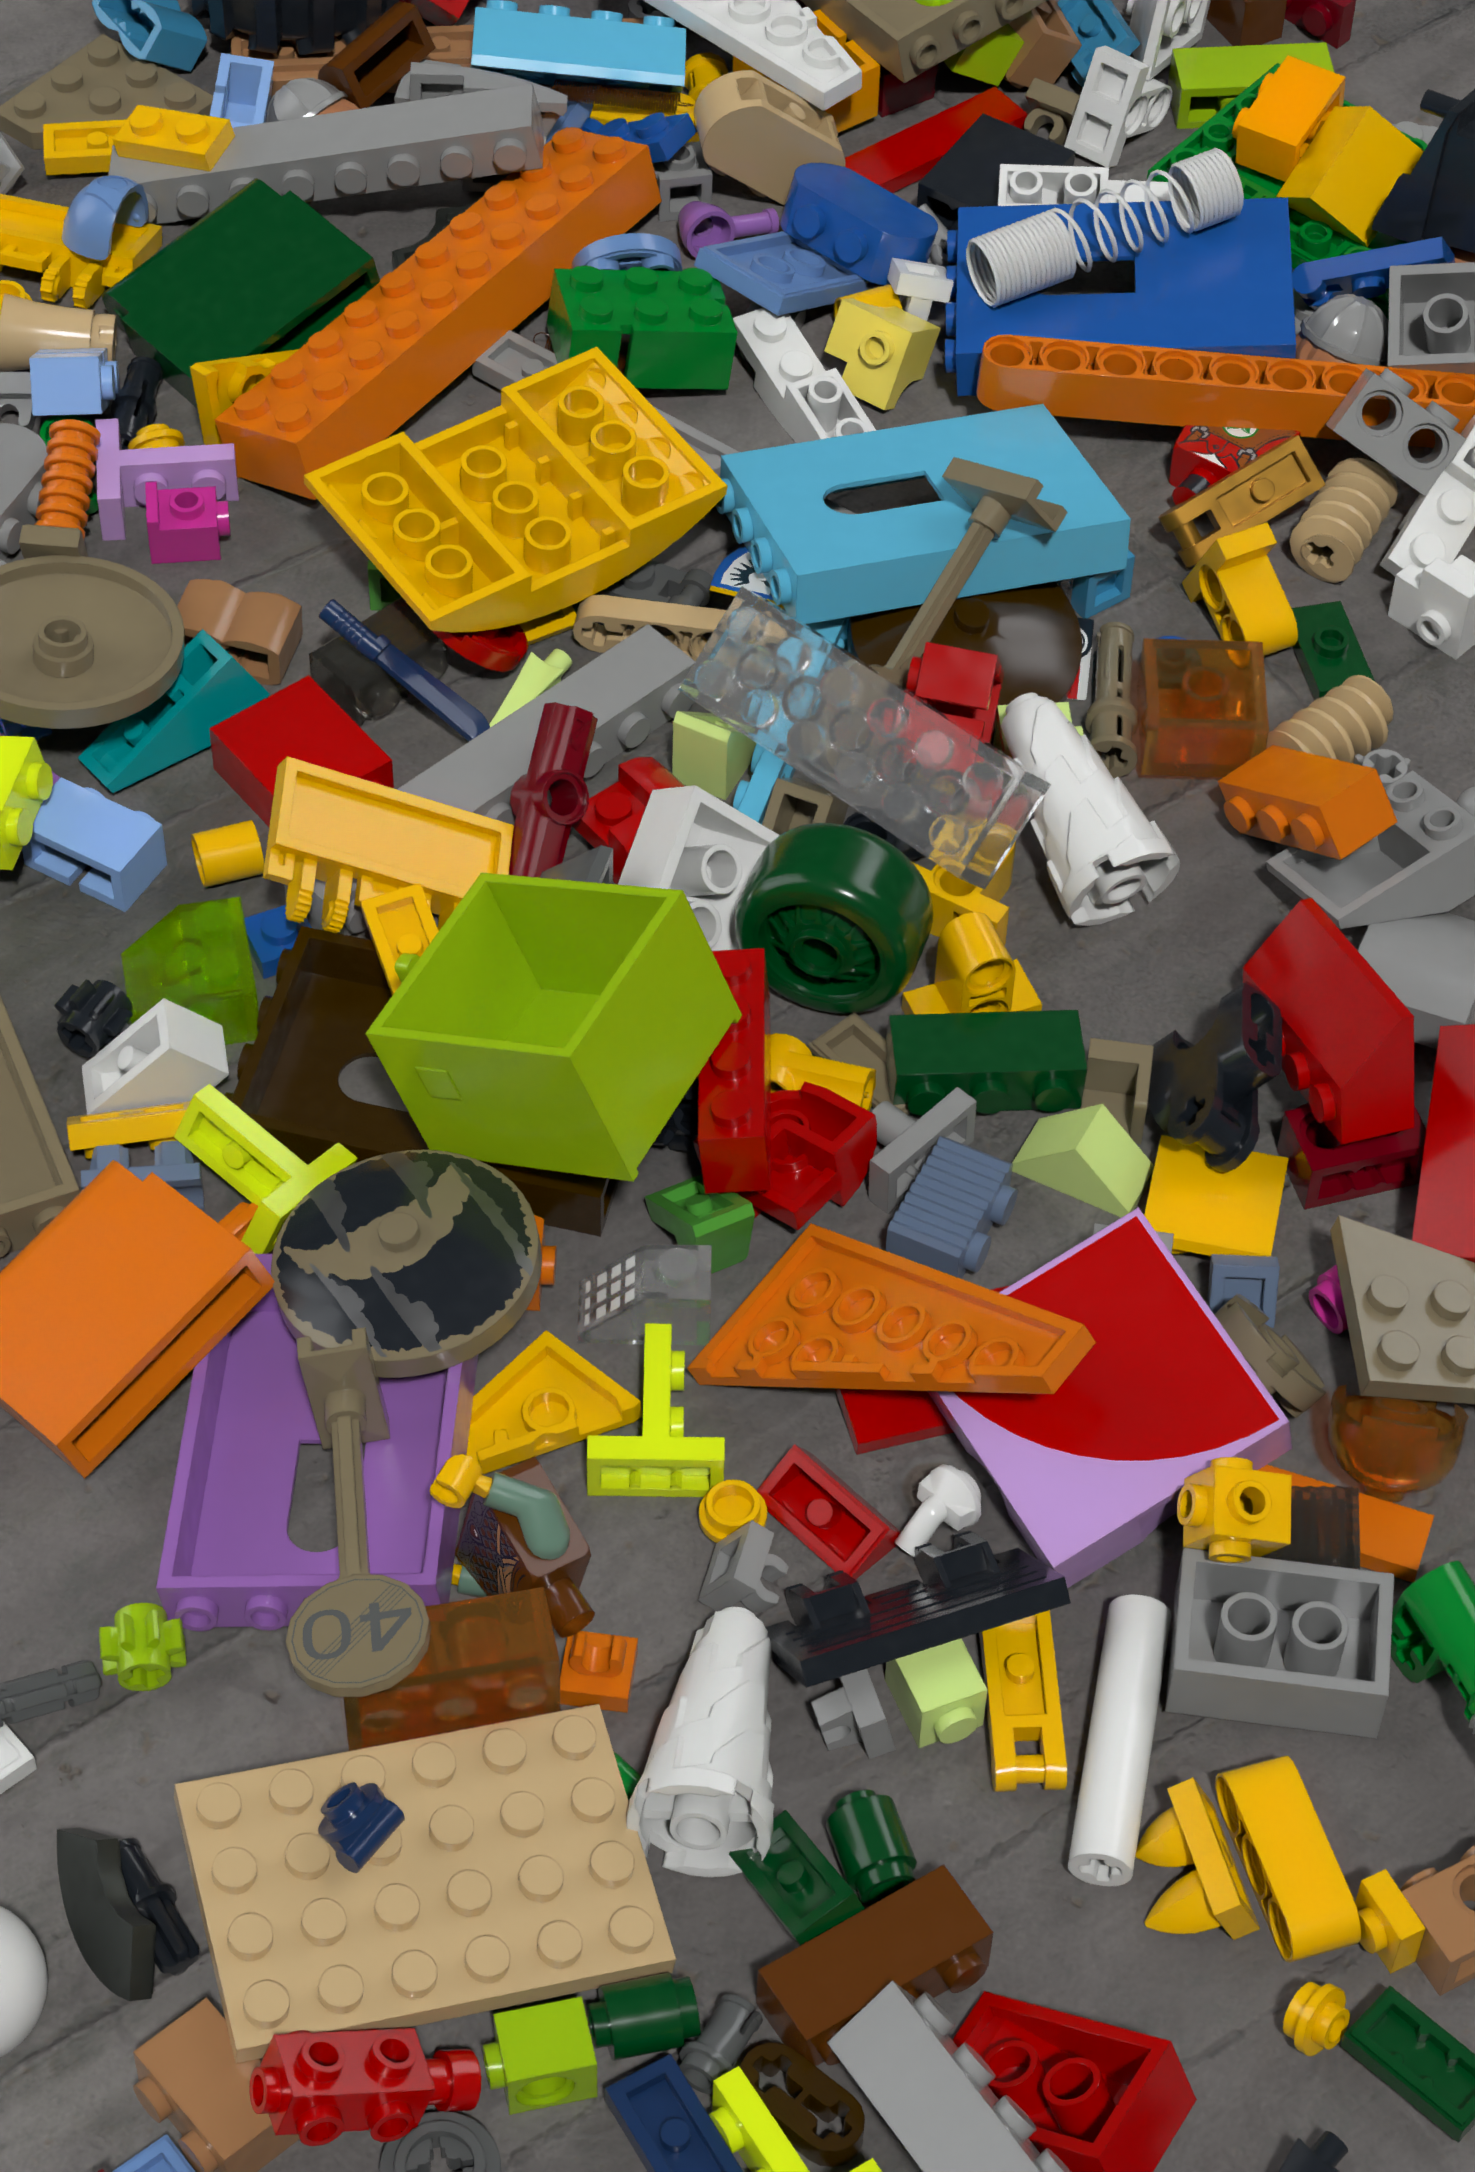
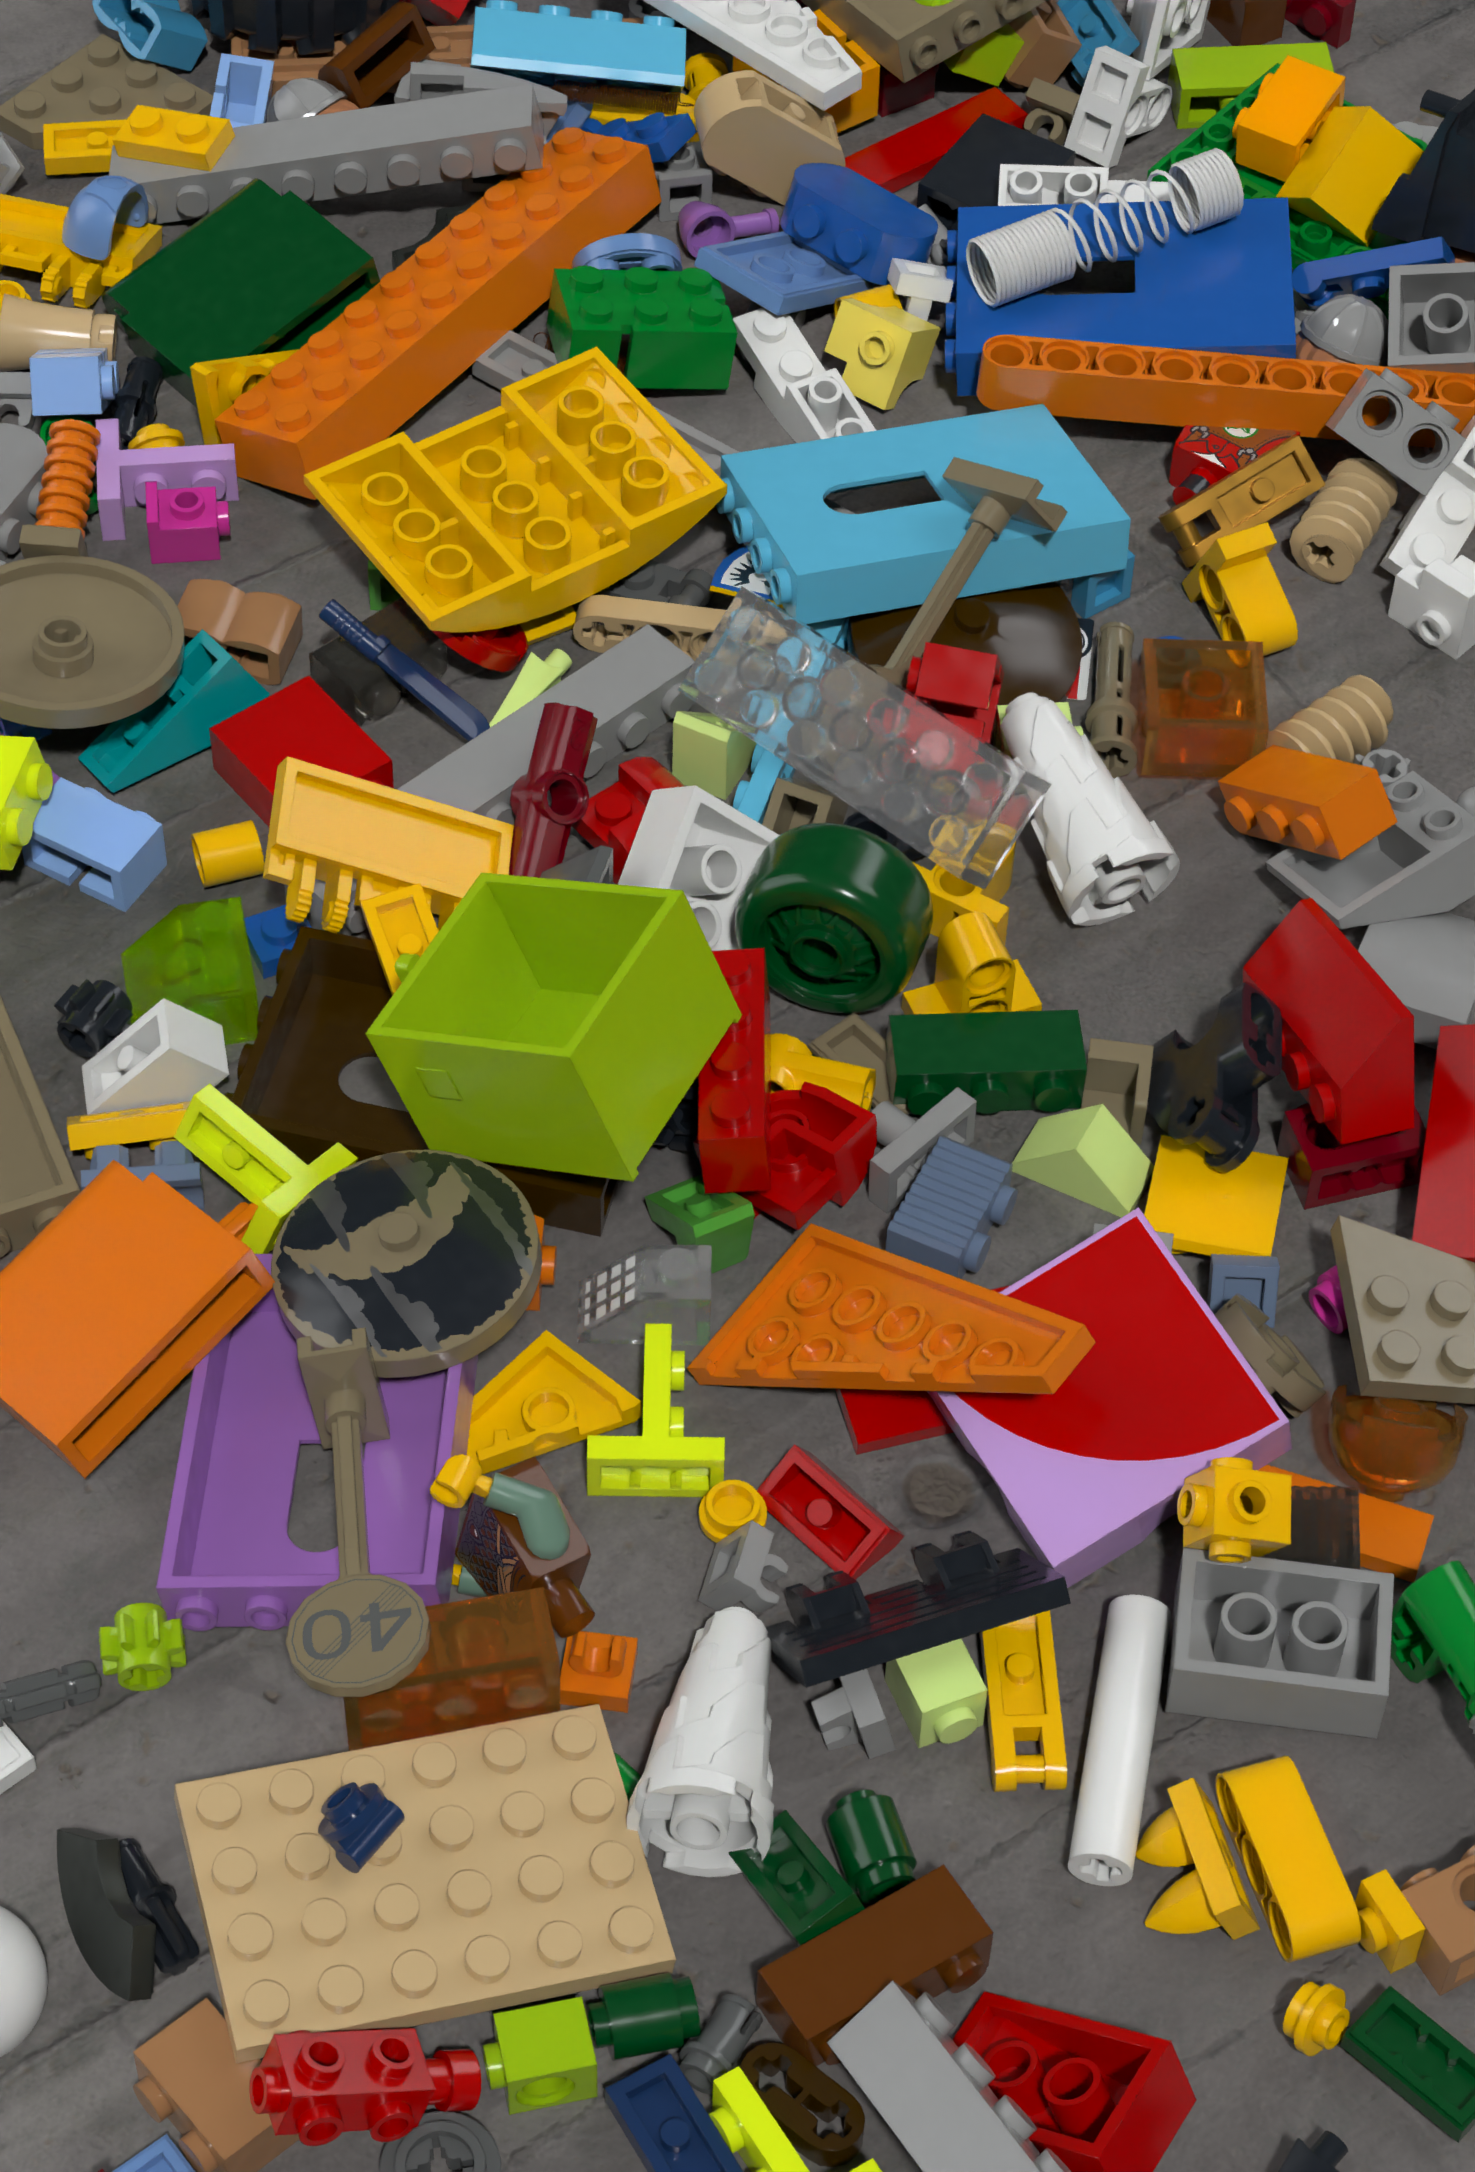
(947, 1497): white plate -> none
(1327, 647): dark green plate -> none

